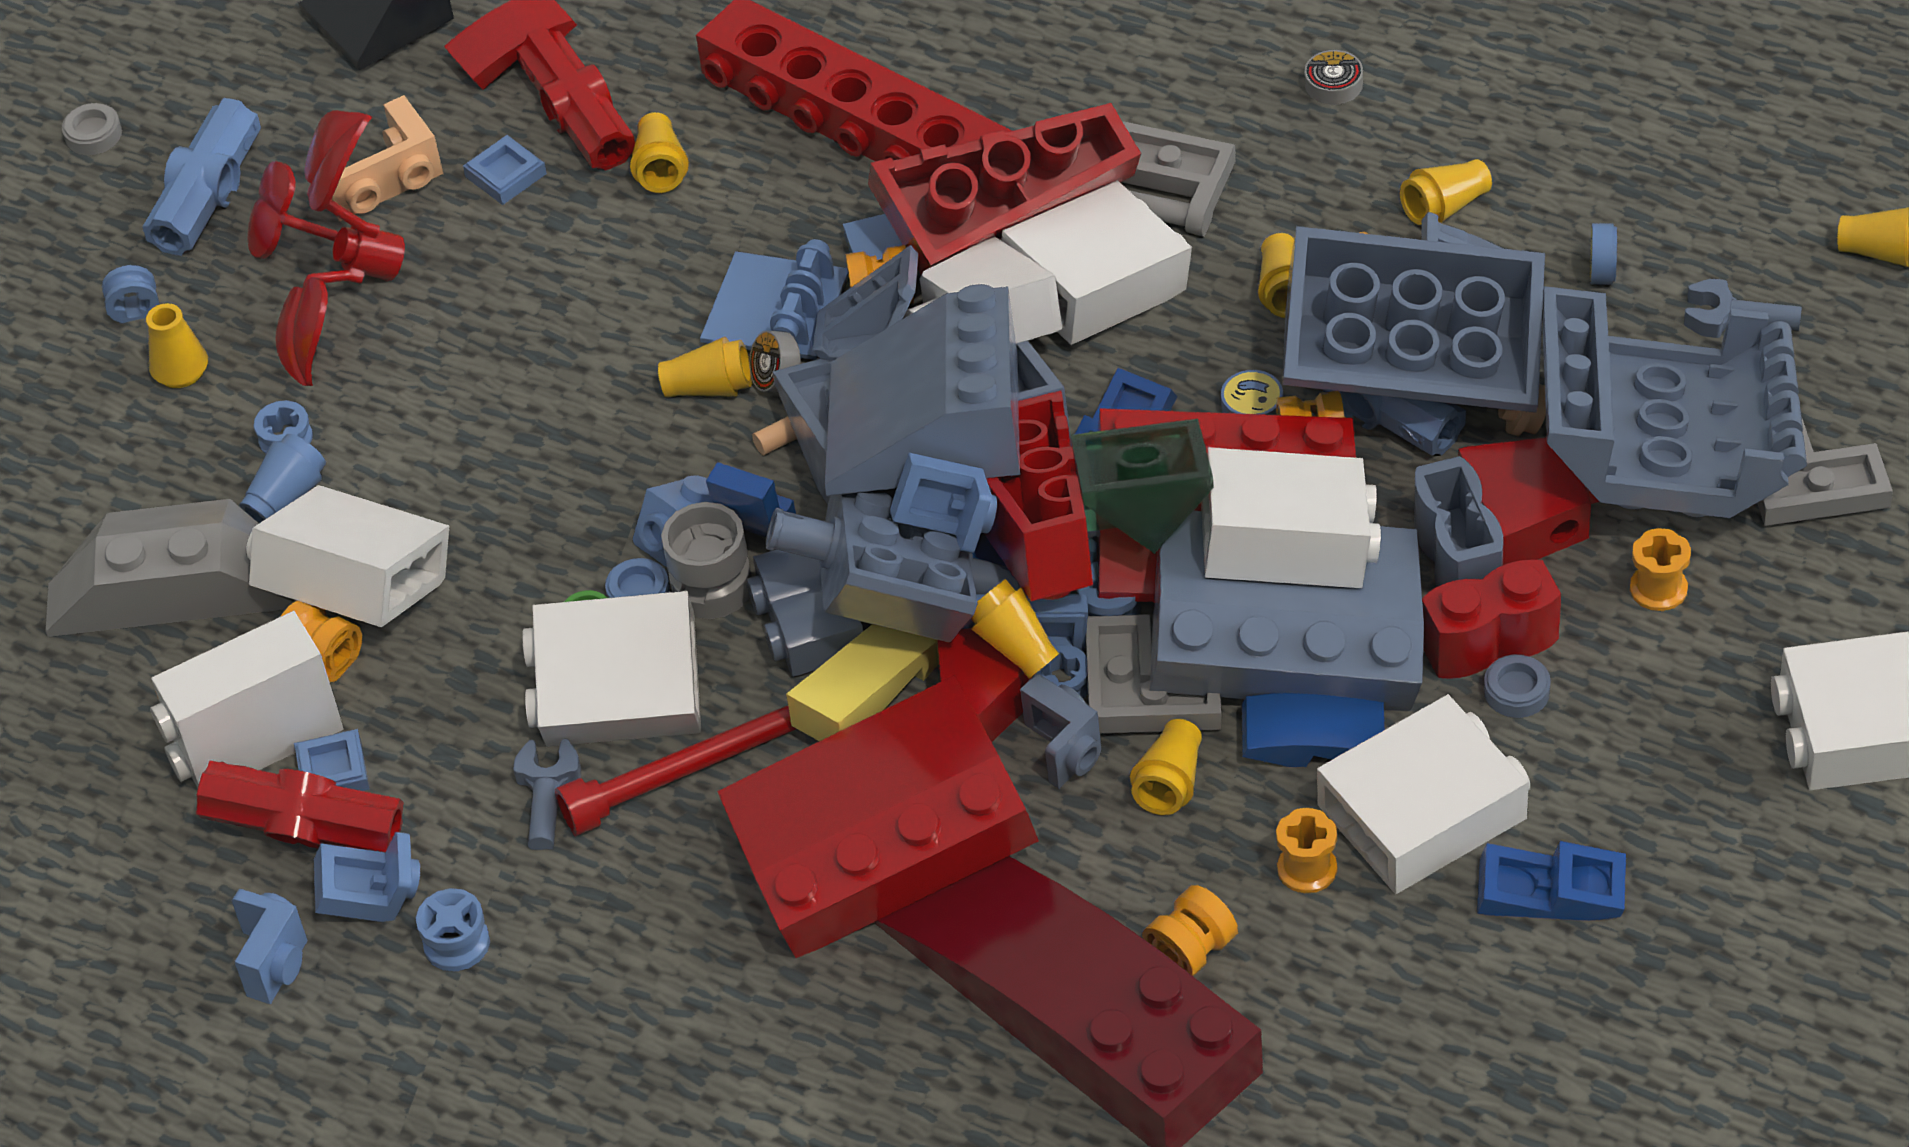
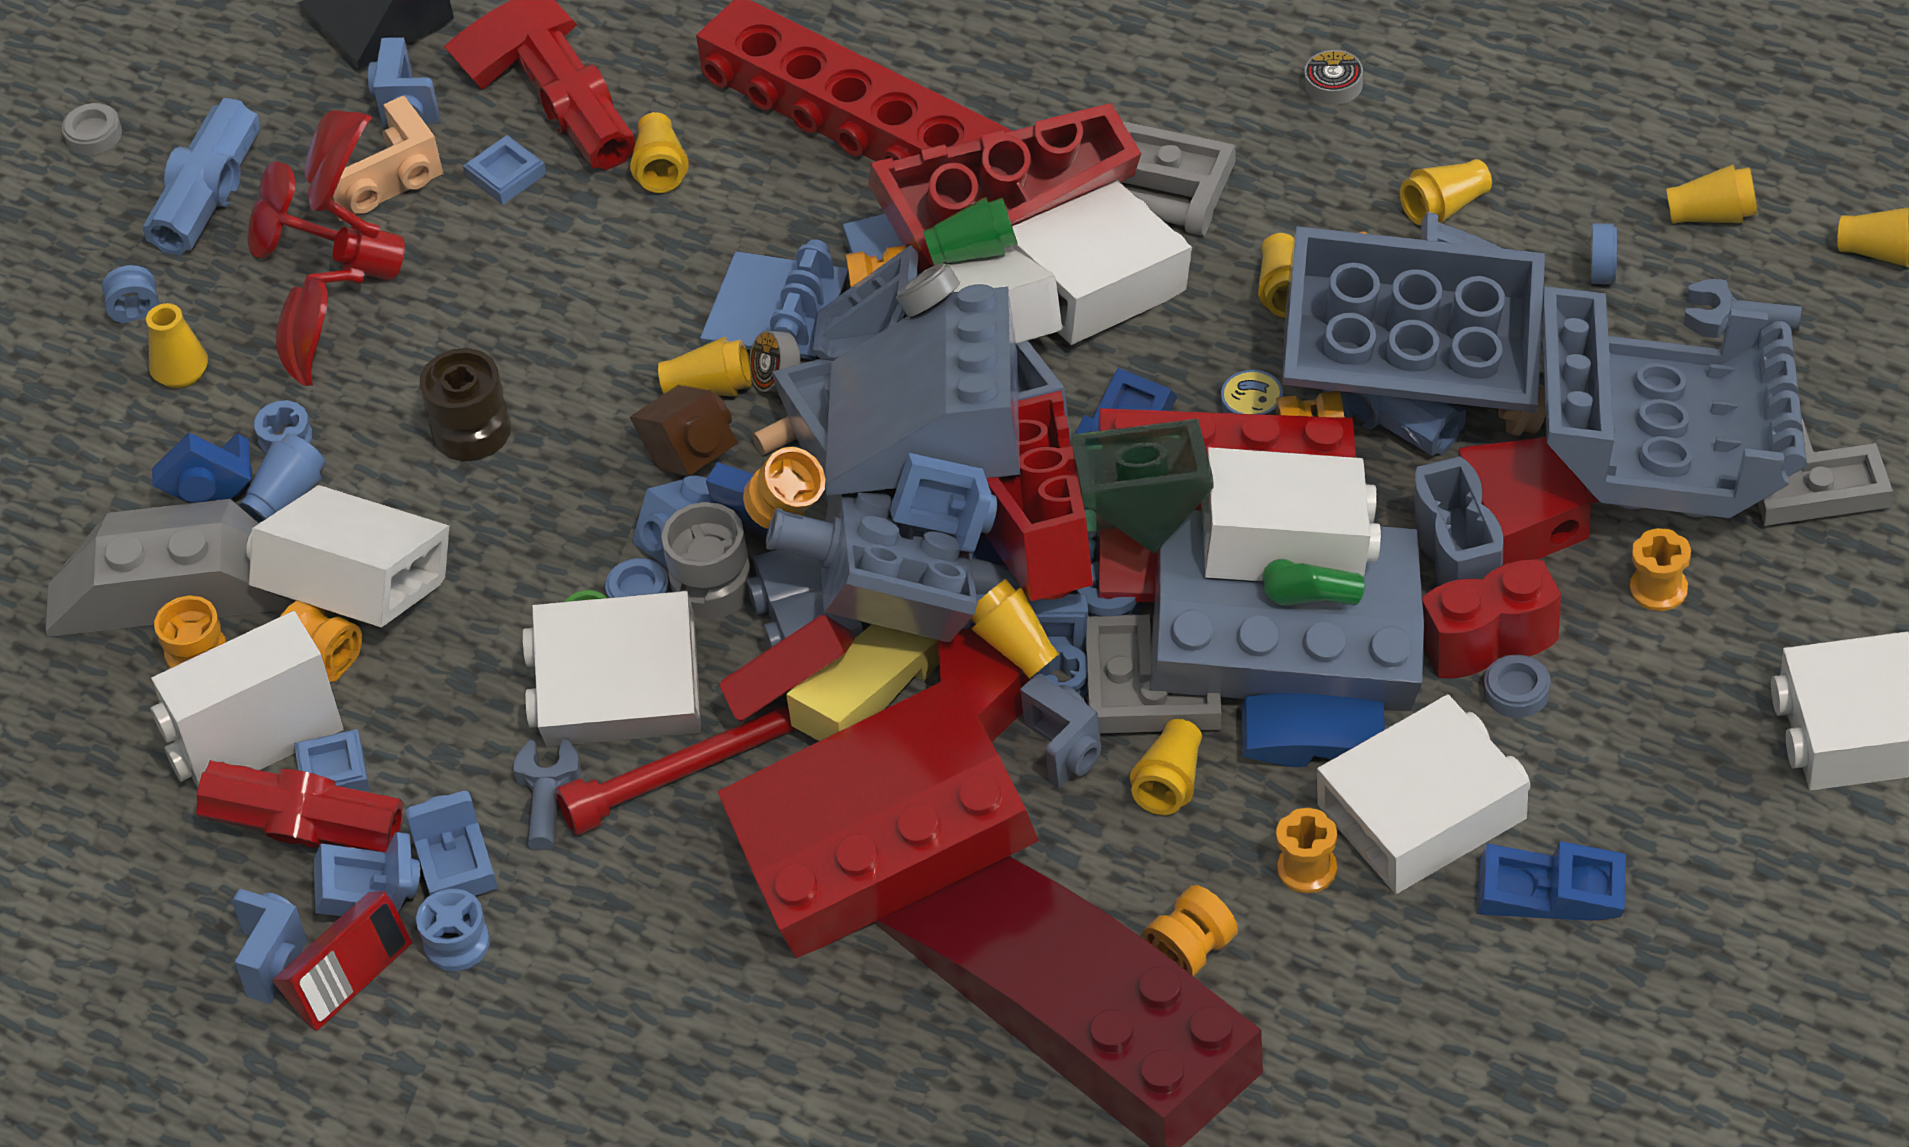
(187, 629): none -> light orange wheel
(203, 471): none -> blue bracket
(344, 959): none -> slope
(393, 78): none -> medium blue bracket
(451, 844): none -> medium blue bracket
(465, 404): none -> dark brown wheel
(685, 429): none -> reddish brown brick
(785, 665): none -> red slope
(786, 481): none -> light orange wheel
(927, 289): none -> light grey tile
(972, 233): none -> green cone
(1306, 583): none -> green arm
(1714, 198): none -> yellow cone

